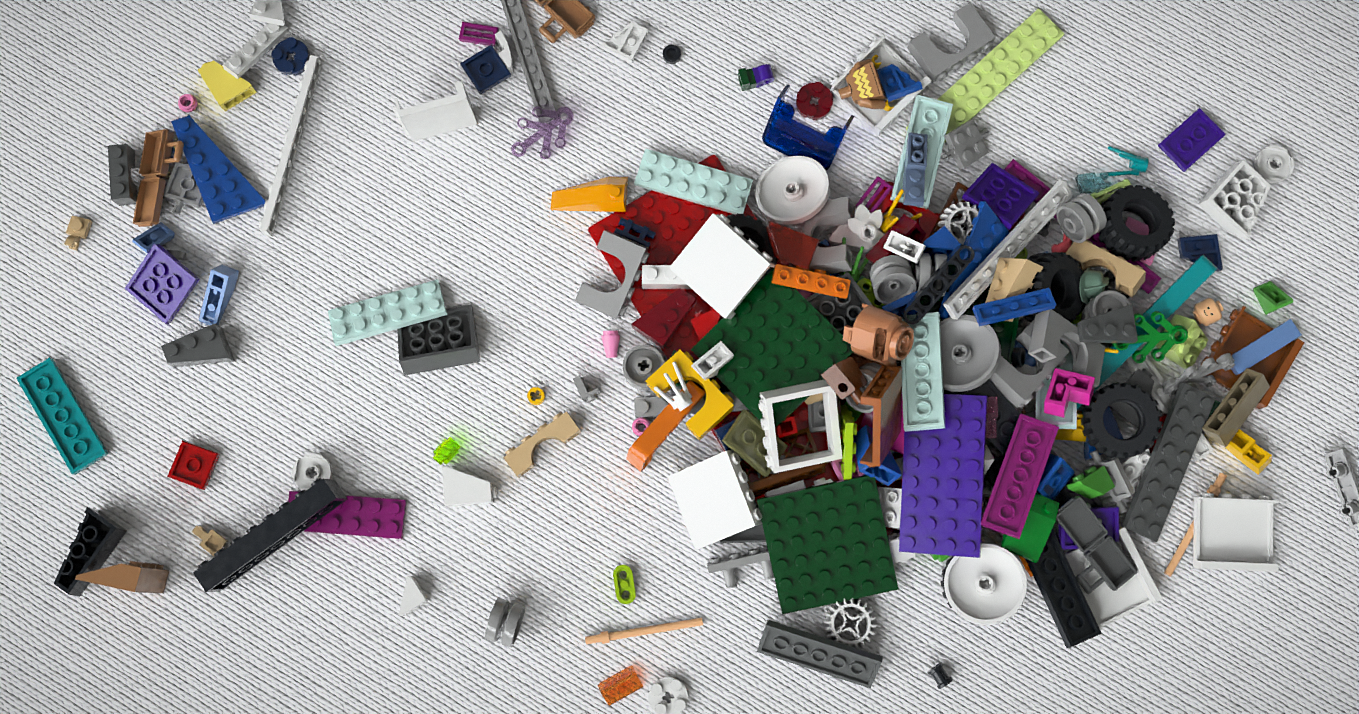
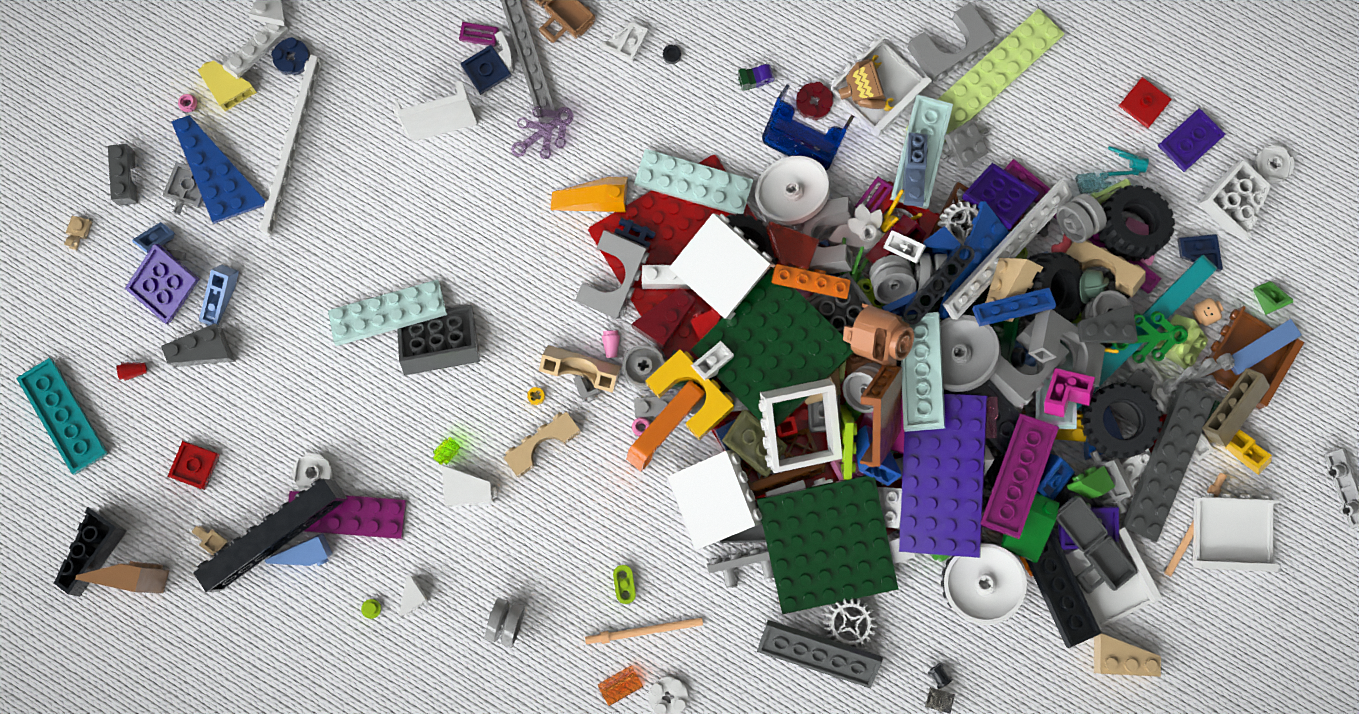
(130, 370): none -> red cone
(154, 165): medium nougat piece -> none
(305, 553): none -> medium blue slope
(371, 608): none -> lime plate
(560, 361): none -> tan arch
(681, 400): white plant -> none
(846, 379): reddish brown torso -> none
(896, 82): blue wing -> none
(940, 700): none -> clear smoke plate
(1121, 658): none -> tan wedge
(1145, 102): none -> red plate

